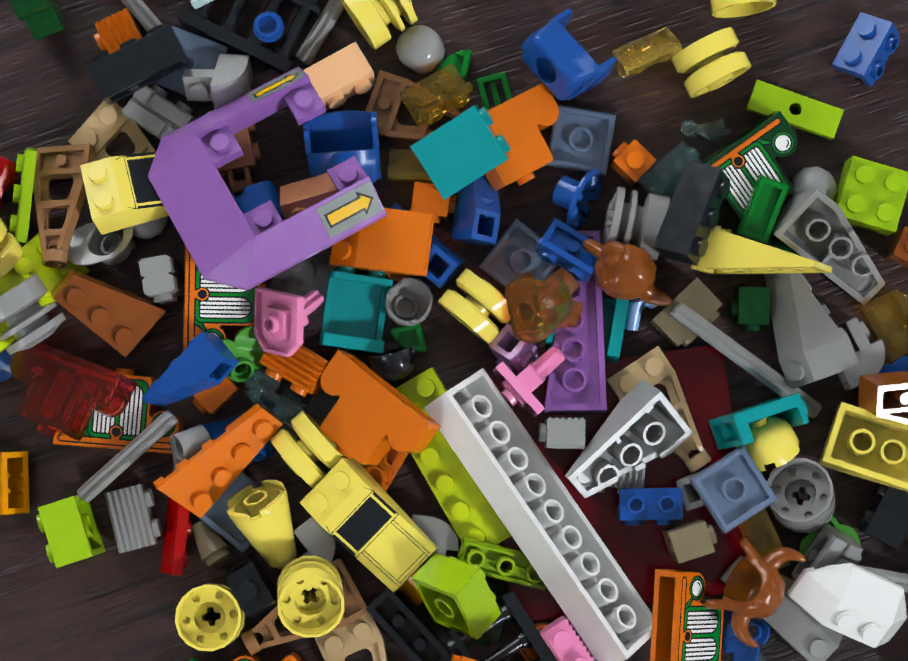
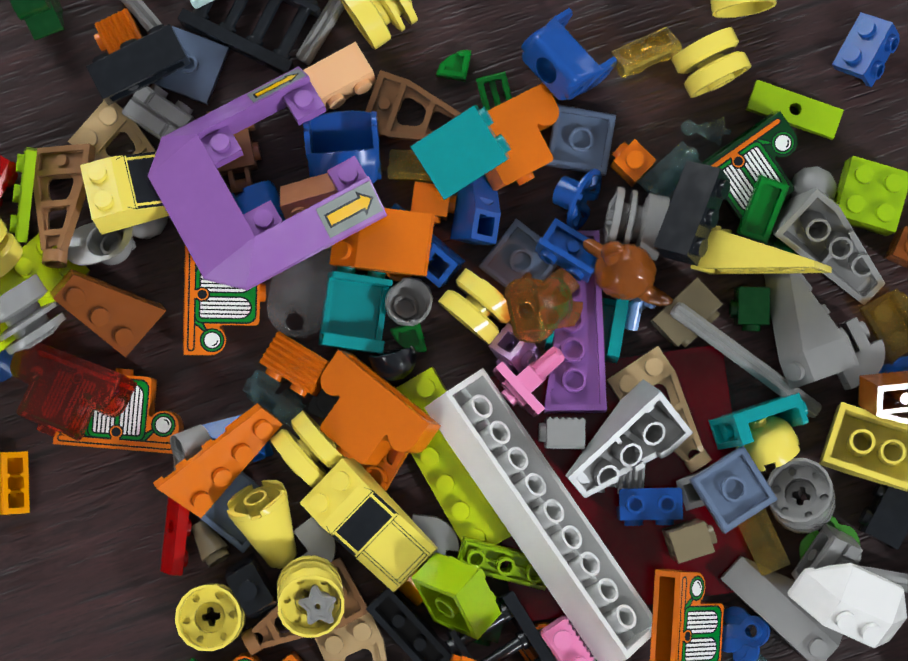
(70, 531): lime brick -> none
(127, 456): light grey axle -> none
(133, 517): light grey brick -> none
(162, 279): light grey brick -> none
(198, 368): blue slope -> none
(216, 397): orange brick -> none
(221, 85): light grey brick -> none
(248, 353): bright green plate -> none
(268, 27): blue plate -> none
(282, 318): bright pink piece -> none
(326, 606): none -> light grey plate
(420, 49): light grey hair -> none
(436, 95): clear yellow bracket -> none
(754, 588): dark orange piece -> none

